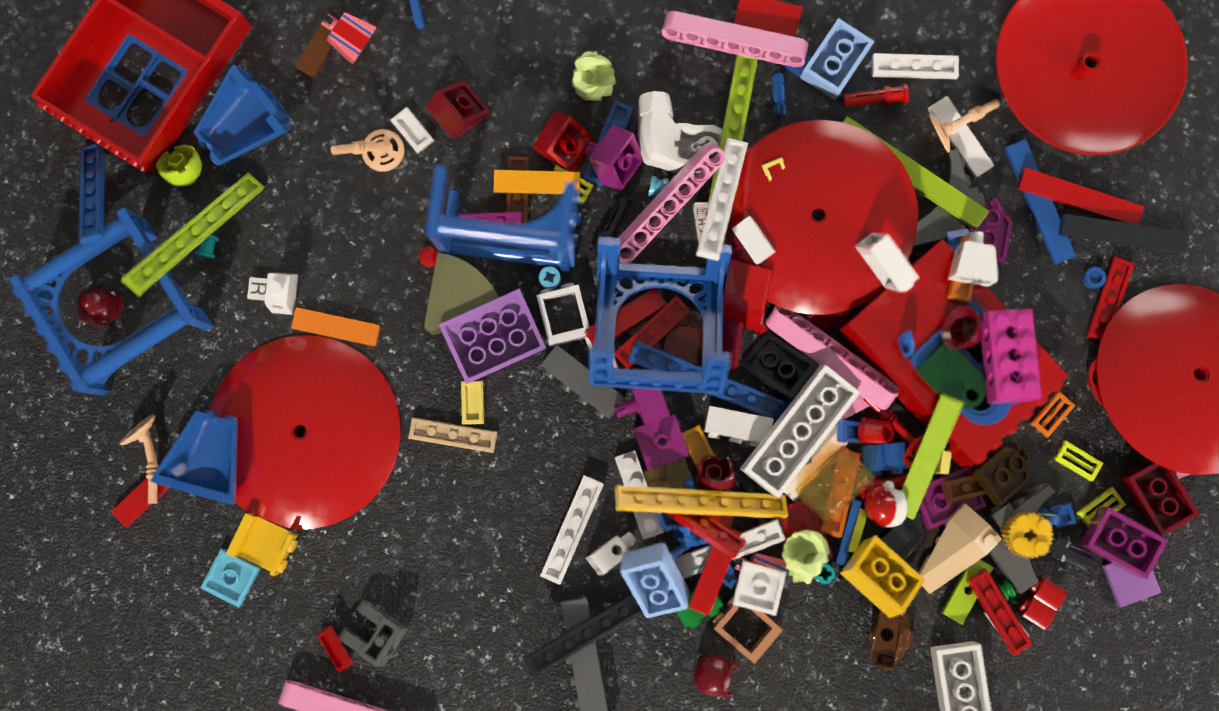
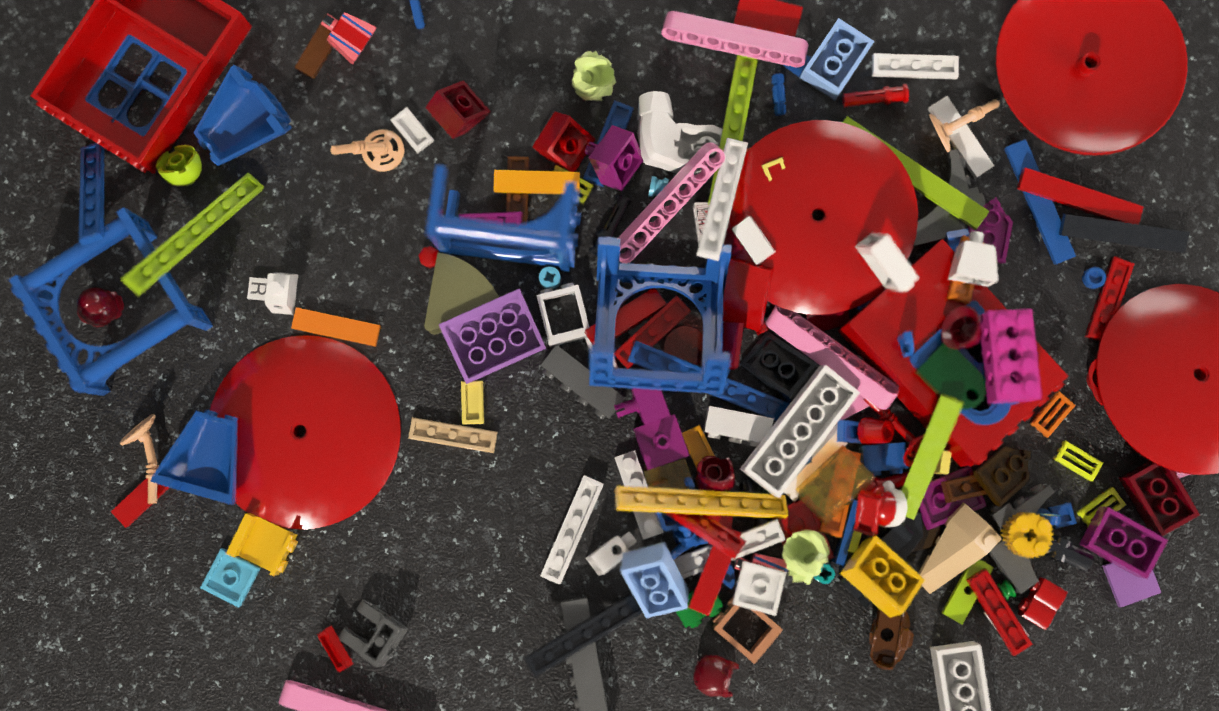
(207, 247): teal bush -> none
(868, 513): none -> red tile

